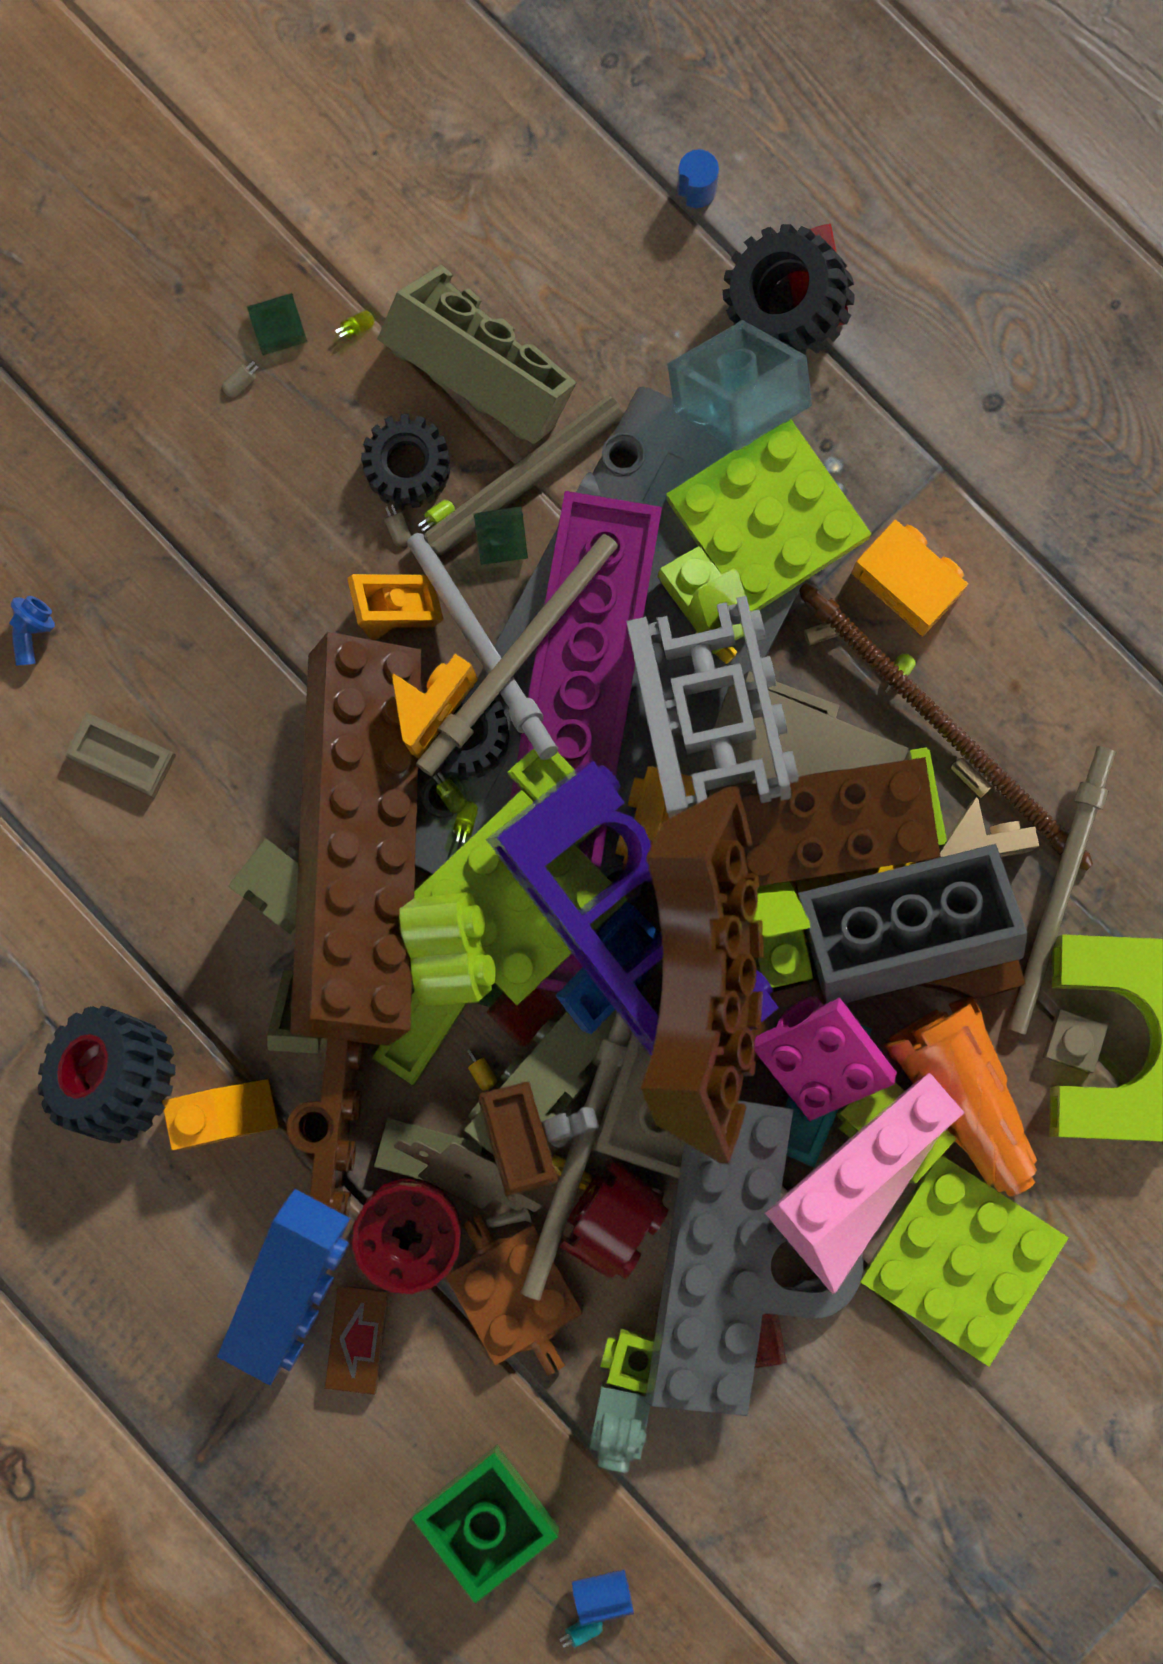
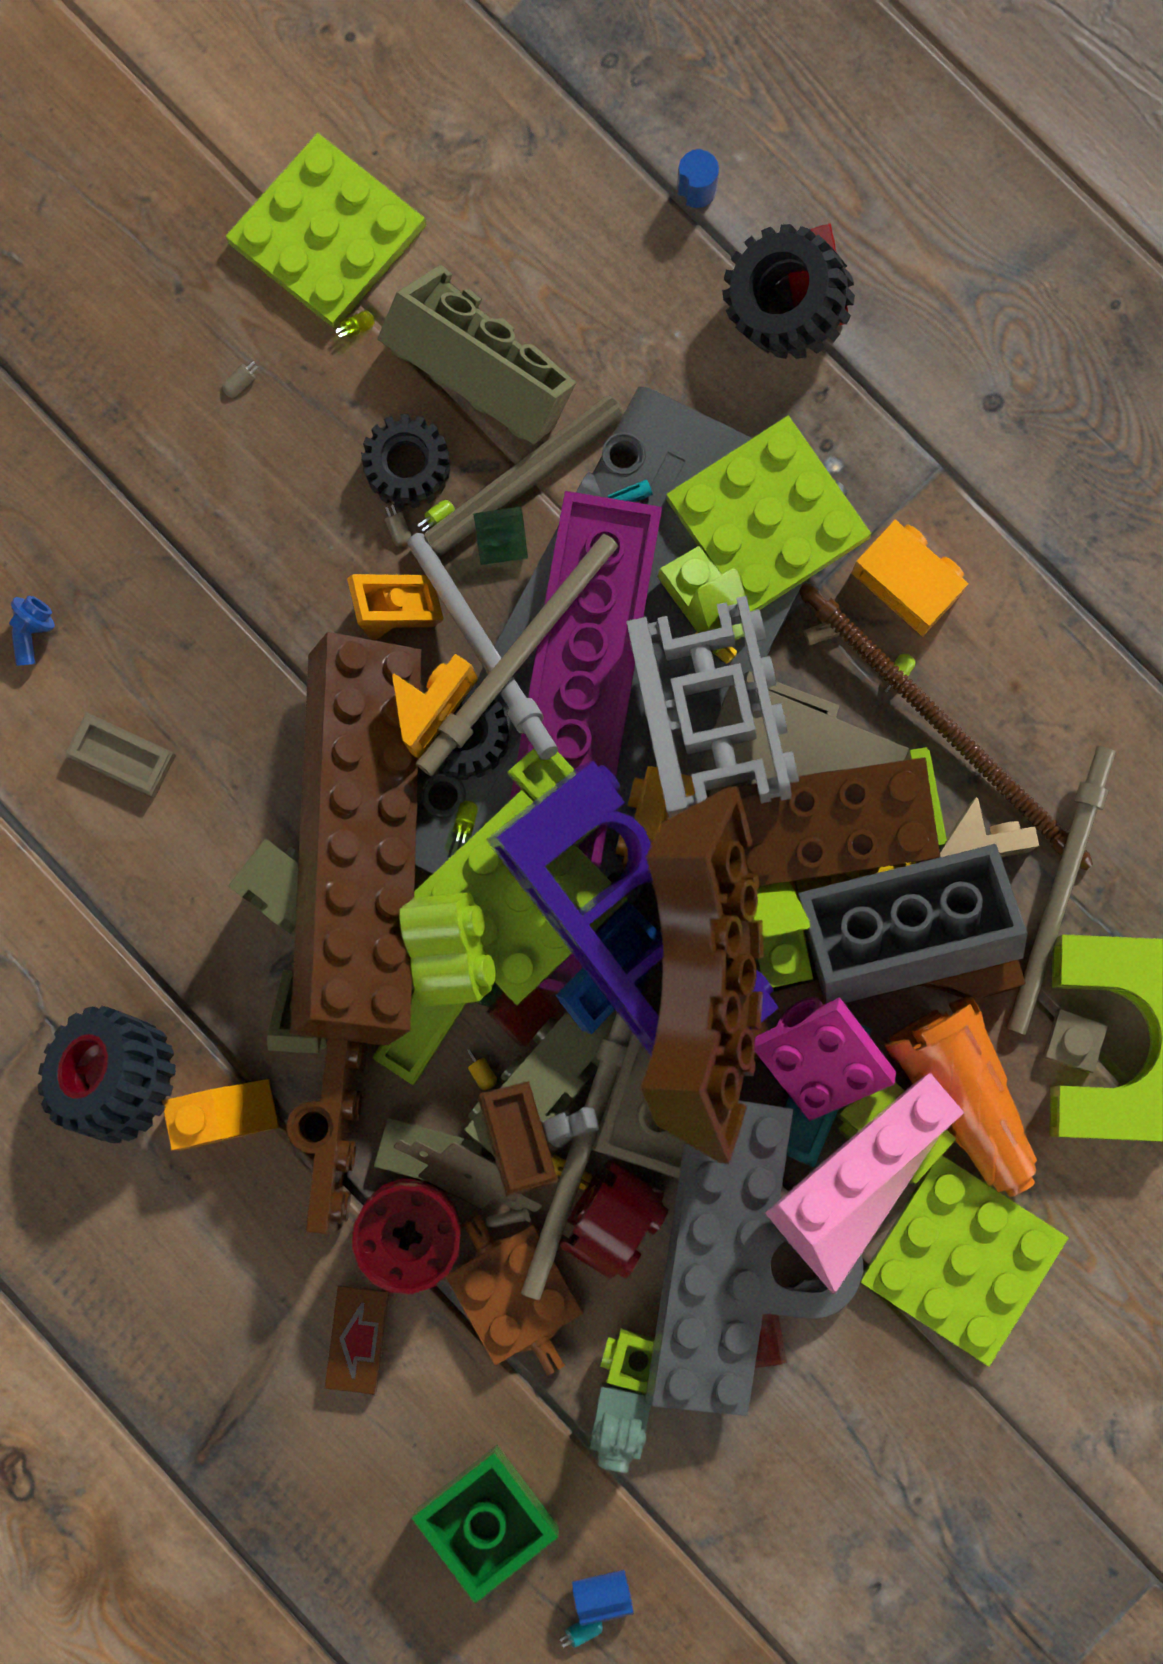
(277, 324): clear green tile -> none
(284, 1286): blue brick -> none
(326, 230): none -> lime plate
(450, 794): clear neon green piece -> none
(634, 492): none -> teal piece
(740, 384): clear light blue brick -> none
(971, 777): tan piece -> none

